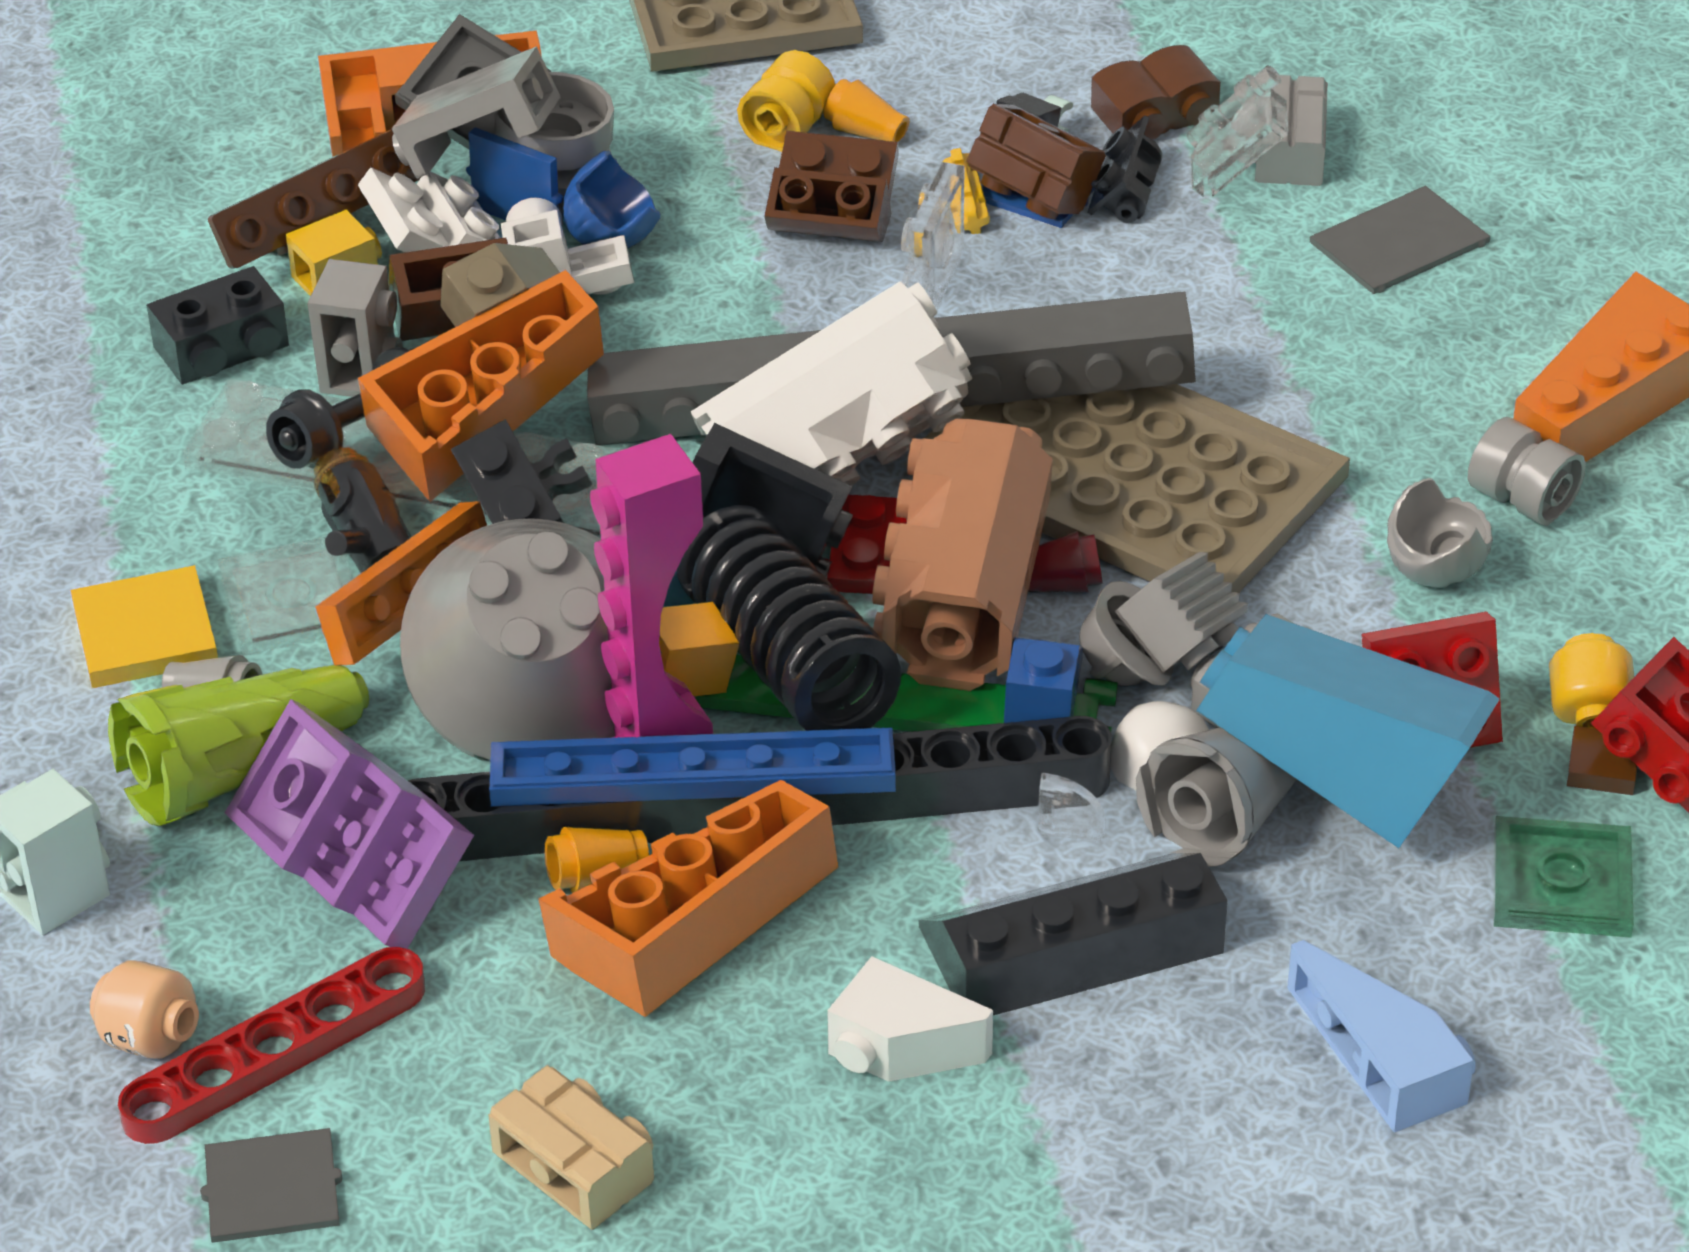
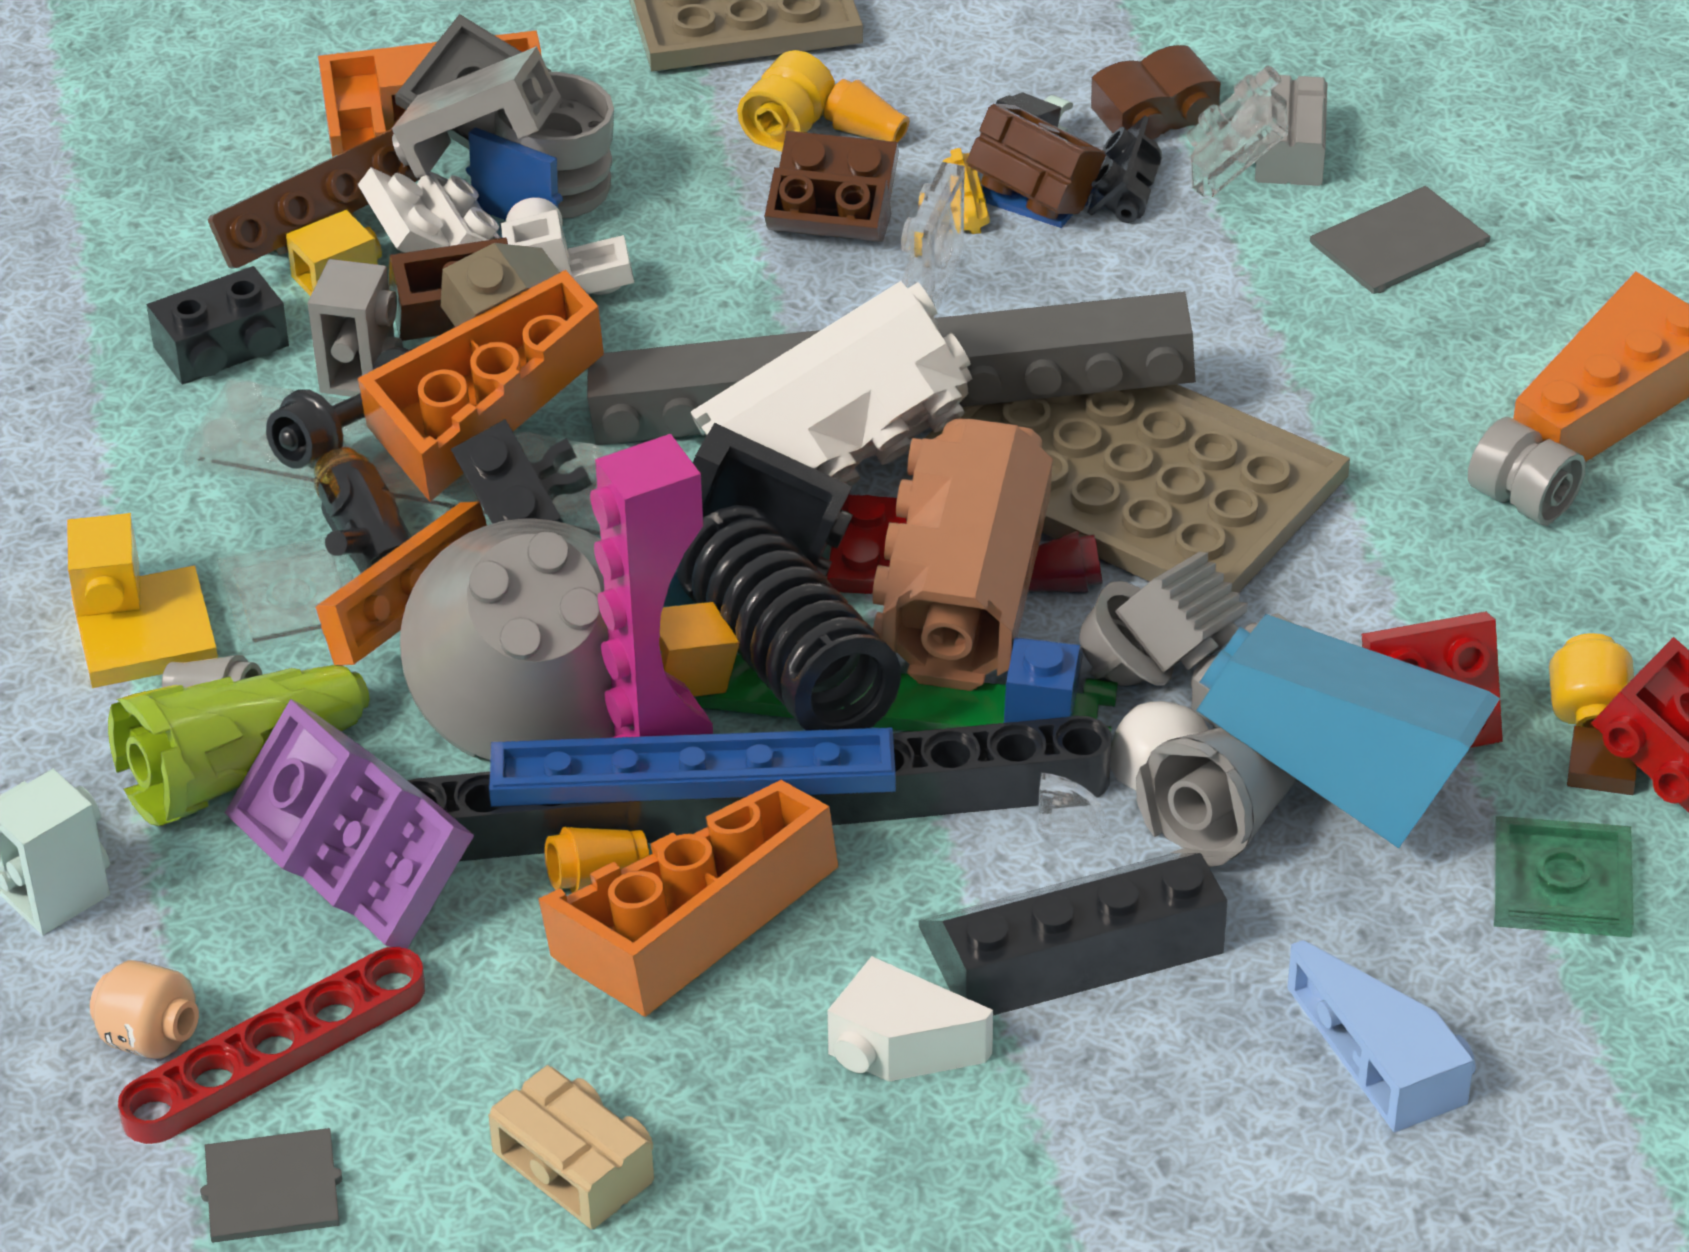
(103, 564): none -> yellow brick
(608, 204): blue hair -> none
(1437, 537): light grey hair -> none

